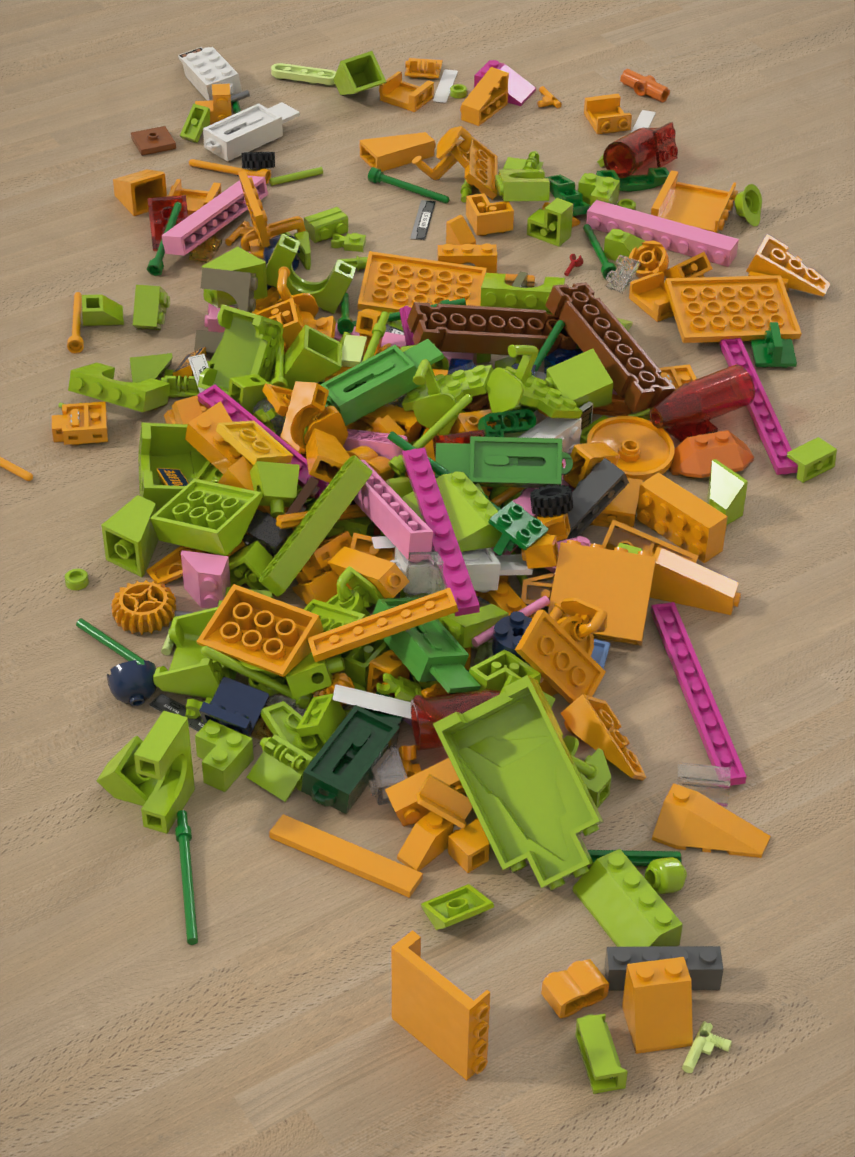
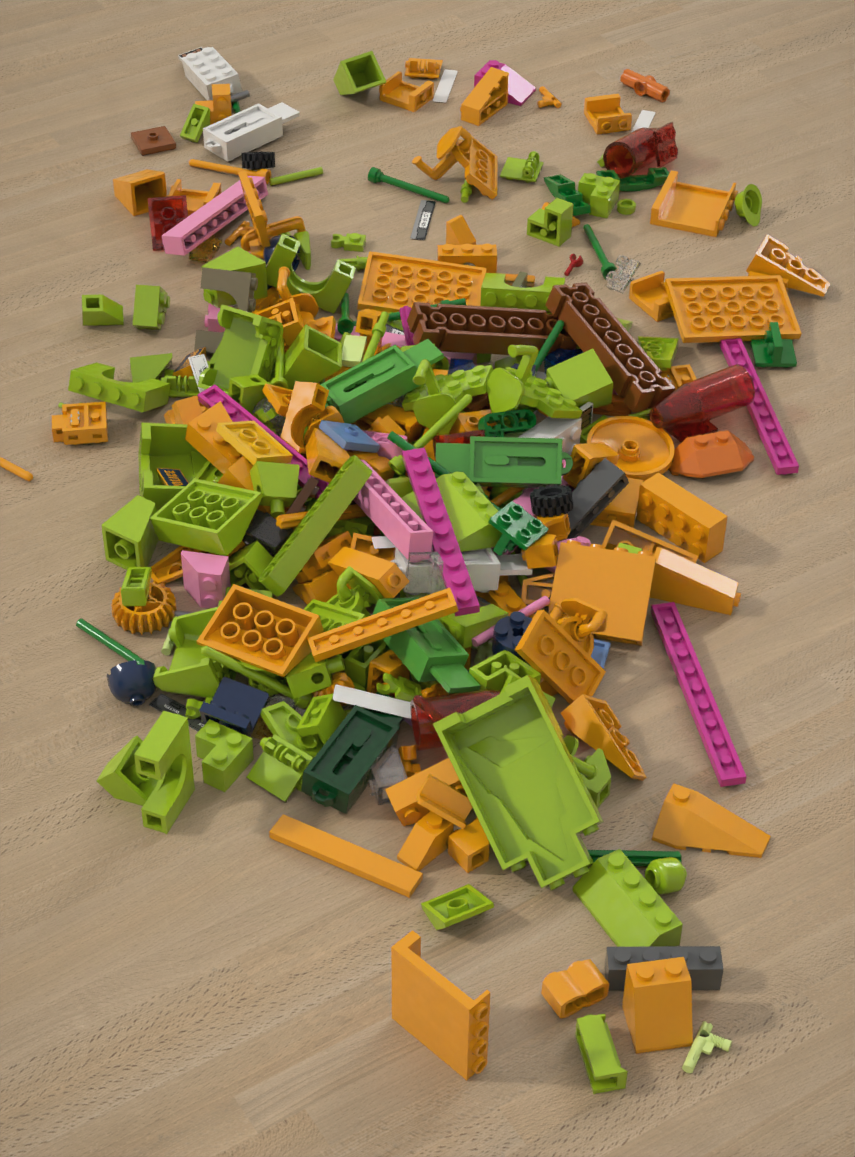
(75, 343): light orange piece -> none
(76, 579): lime tile -> none
(136, 586): none -> lime slope
(156, 265): green piece -> none
(184, 836): green bar -> none
(303, 73): yellowish green plate -> none
(325, 224): lime brick -> none
(349, 436): none -> medium blue plate
(397, 150): light orange slope -> none
(458, 91): lime tile -> none
(488, 216): light orange brick -> none
(523, 185): lime arch -> none
(620, 243): lime slope -> none
(652, 258): light orange cylinder -> none
(659, 350): none -> lime wing
(671, 234): bright pink brick -> none
(691, 268): light orange brick -> none
(707, 780): clear panel -> none
(726, 491): slope -> none
(813, 458): lime panel -> none

